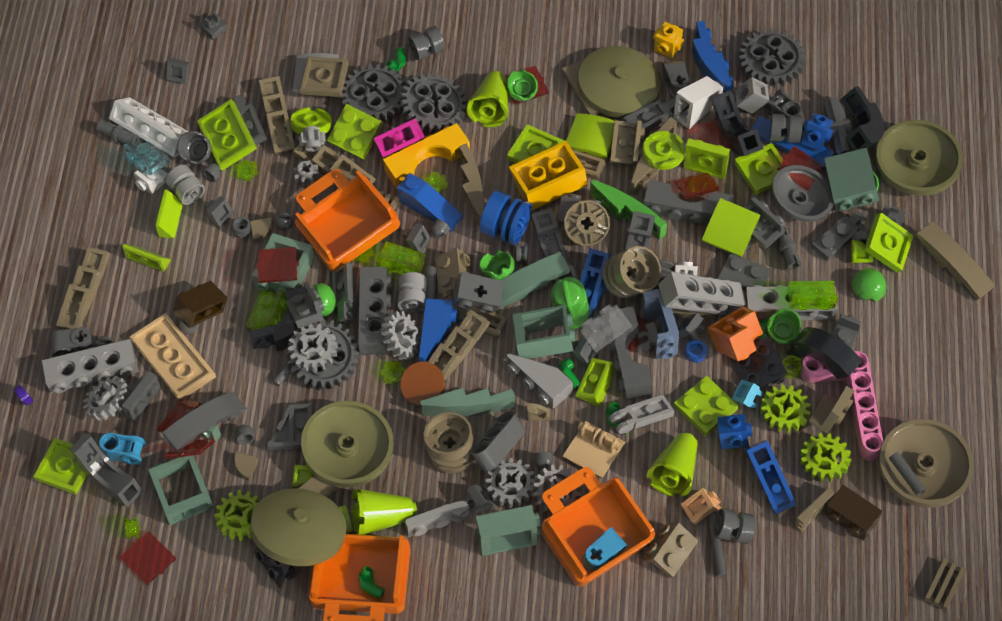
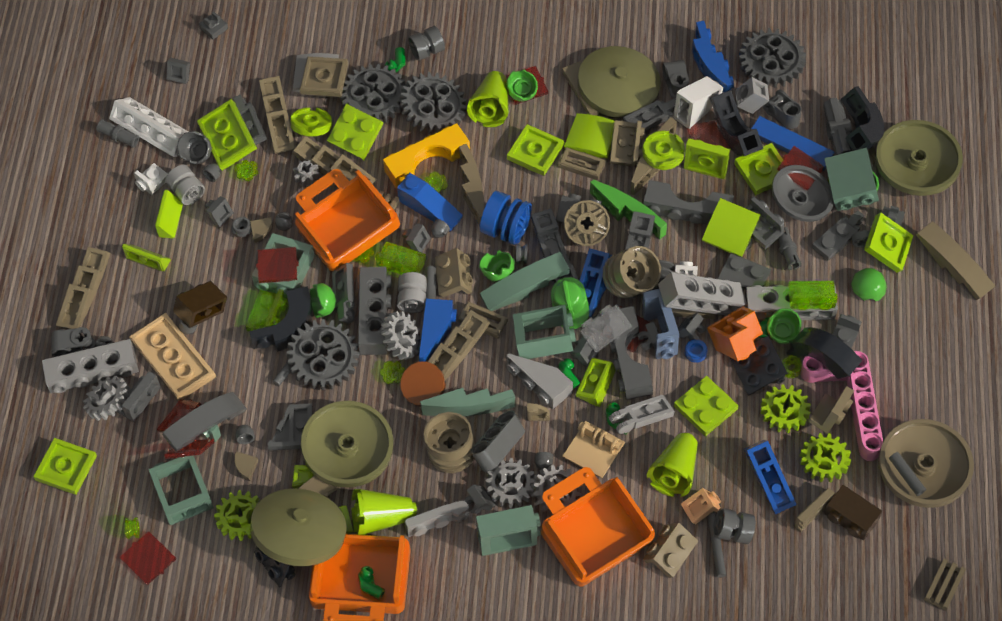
(23, 395): dark purple tile -> none
(104, 472): dark grey arch -> none
(126, 450): dark azure piece -> none
(146, 157): clear light blue bracket -> none
(306, 308): dark grey bracket -> none
(312, 138): light grey gear -> none
(314, 356): light grey gear -> none
(399, 137): dark pink brick -> none
(487, 288): dark grey brick -> none
(549, 175): yellow slope -> none
(605, 547): dark azure piece -> none
(668, 40): yellow brick -> none
(696, 185): clear red piece -> none
(734, 431): blue brick -> none
(746, 393): medium azure tile -> none
(791, 133): dark grey wheel -> none
(816, 131): blue brick -> none
(858, 254): lime tile -> none

